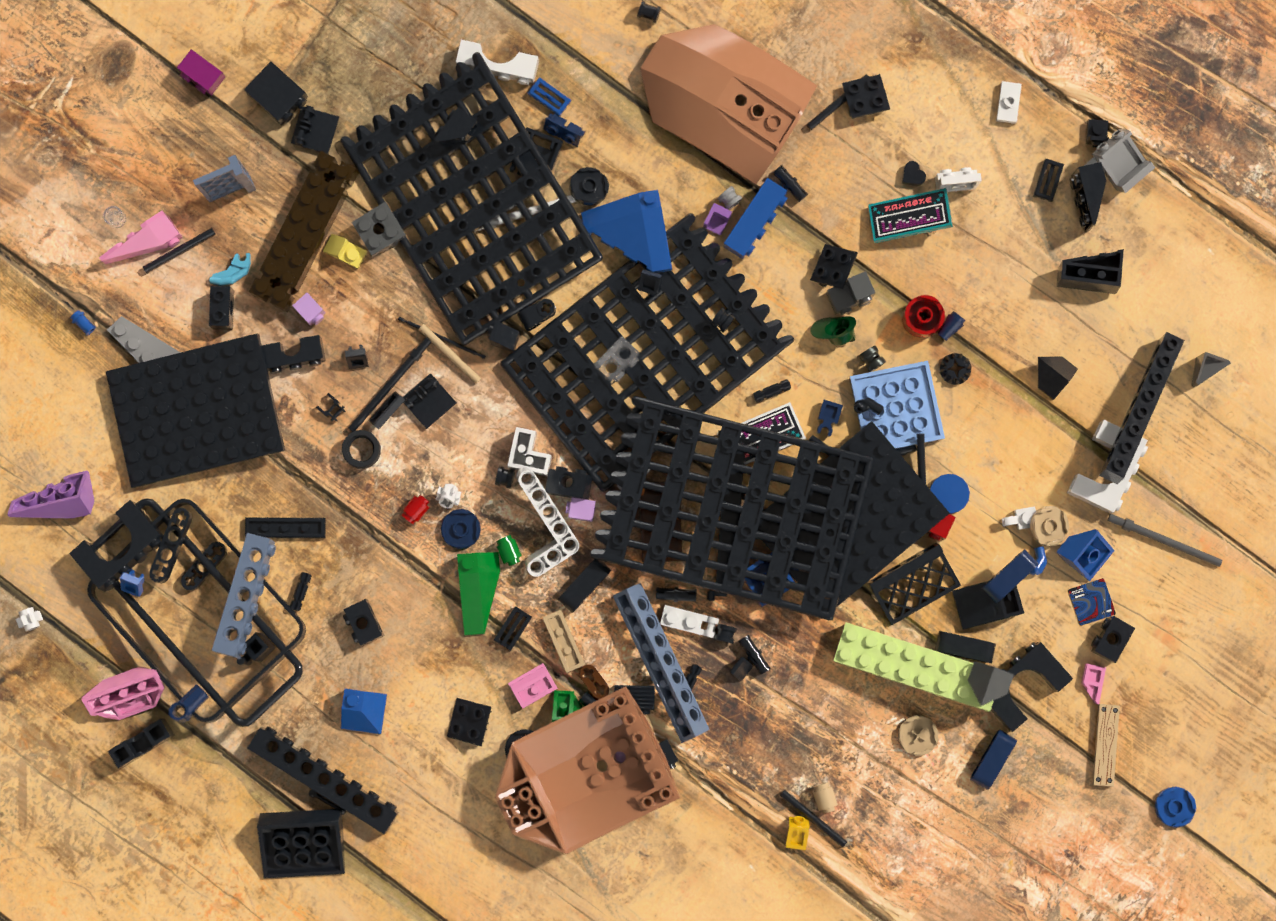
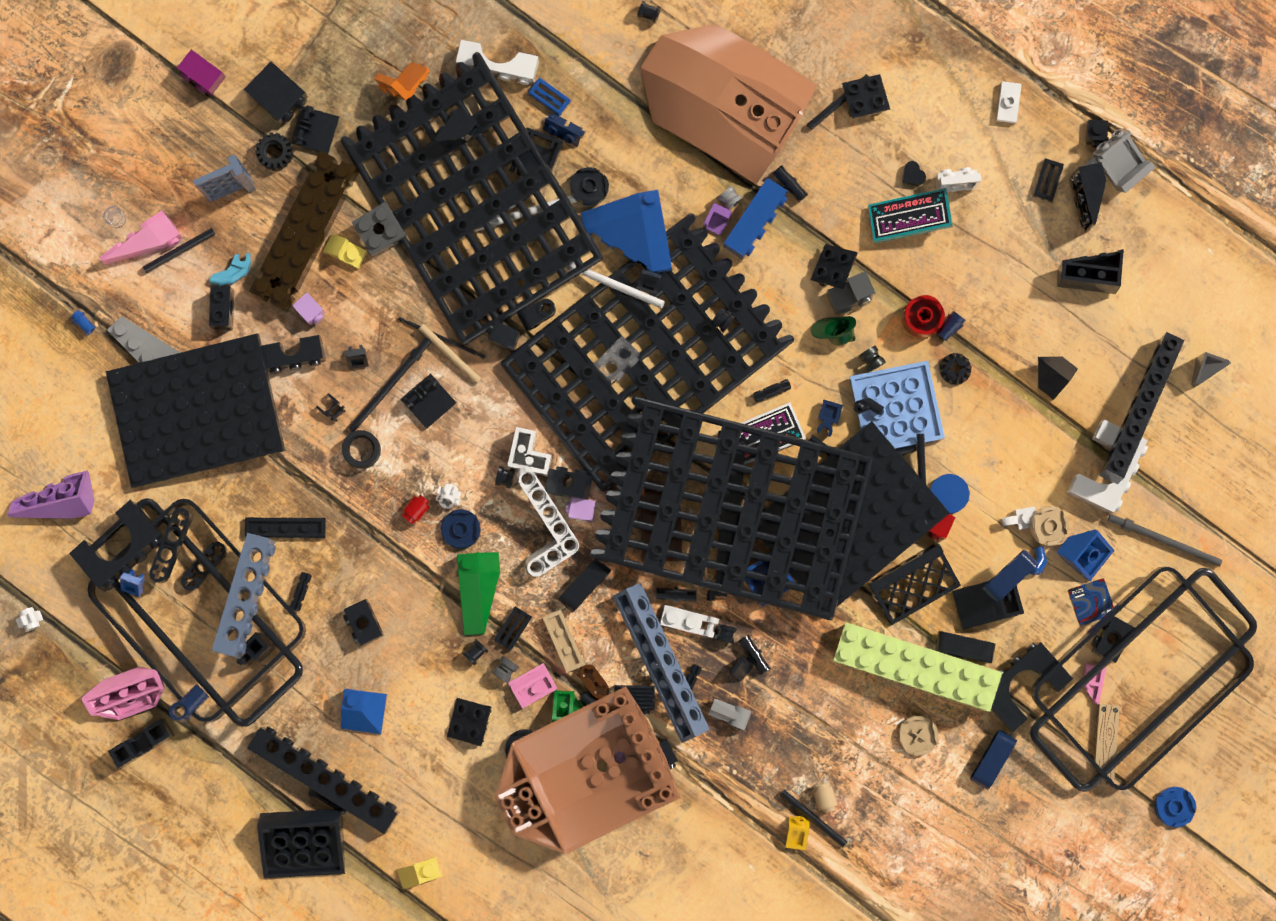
(265, 143): none -> black tyre
(386, 410): black tile -> none
(405, 84): none -> orange bracket
(419, 873): none -> light yellow slope
(475, 652): none -> black bush
(507, 665): none -> dark grey wheel
(508, 550): green brick -> none
(620, 287): none -> white bar
(732, 714): none -> light grey piece
(989, 682): dark grey slope -> none
(1238, 644): none -> black bar

